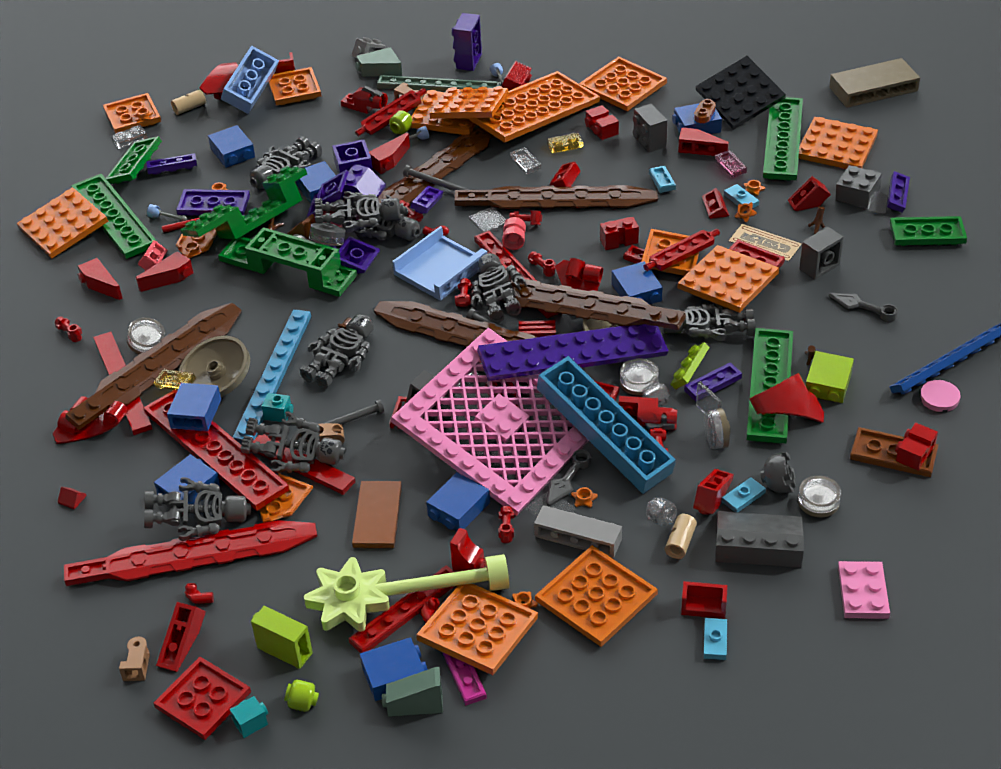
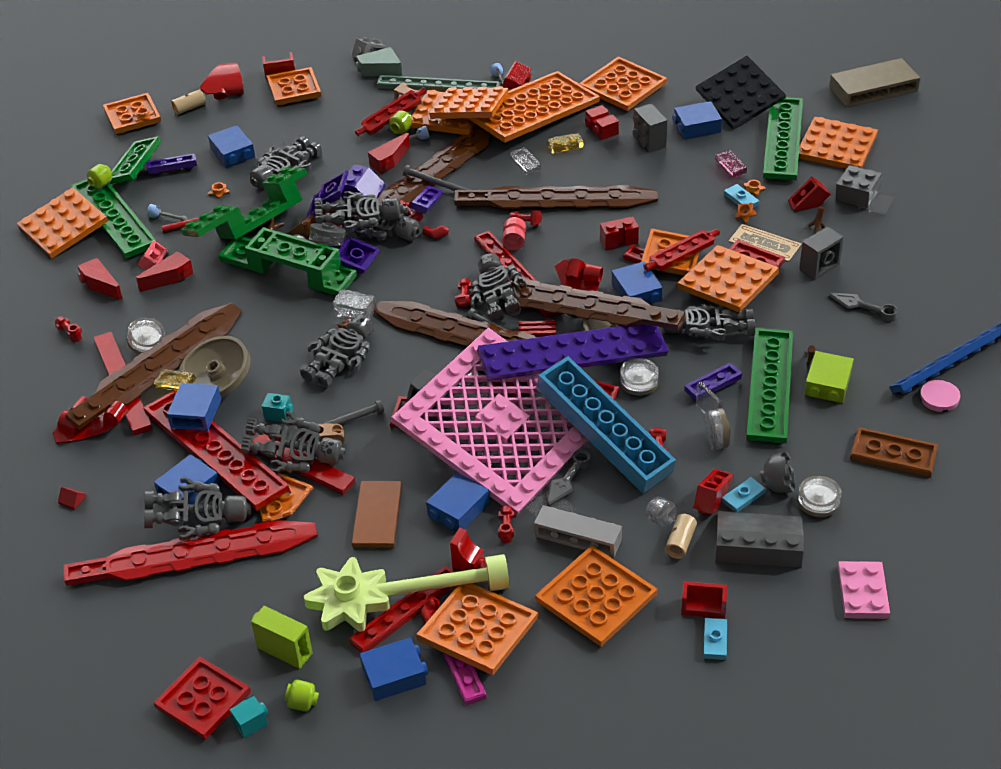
(99, 176): none -> lime head
(129, 136): clear plate -> none
(137, 661): medium nougat leg -> none
(180, 635): red slope -> none
(194, 246): orange tile -> none
(197, 597): red arm -> none
(203, 201): dark purple plate -> none
(249, 79): light blue brick -> none
(274, 370): dark azure plate -> none
(315, 177): brick -> none
(351, 153): dark purple brick -> none
(352, 303): none -> clear brick
(365, 100): red plate -> none
(415, 694): sand green slope -> none
(437, 264): light blue panel -> none
(467, 41): dark purple brick -> none
(488, 220): clear piece -> none
(524, 597): orange plate -> none
(548, 265): red bar -> none
(566, 175): red slope -> none
(584, 492): orange plate -> none
(649, 413): red plate -> none
(658, 391): clear head -> none
(662, 179): medium azure plate -> none
(689, 365): lime plate -> none
(699, 142): red slope -> none
(704, 111): dark orange plate -> none
(715, 204): red slope -> none
(789, 398): red panel -> none
(898, 192): dark purple plate -> none
(916, 446): red brick -> none
(928, 230): green plate -> none

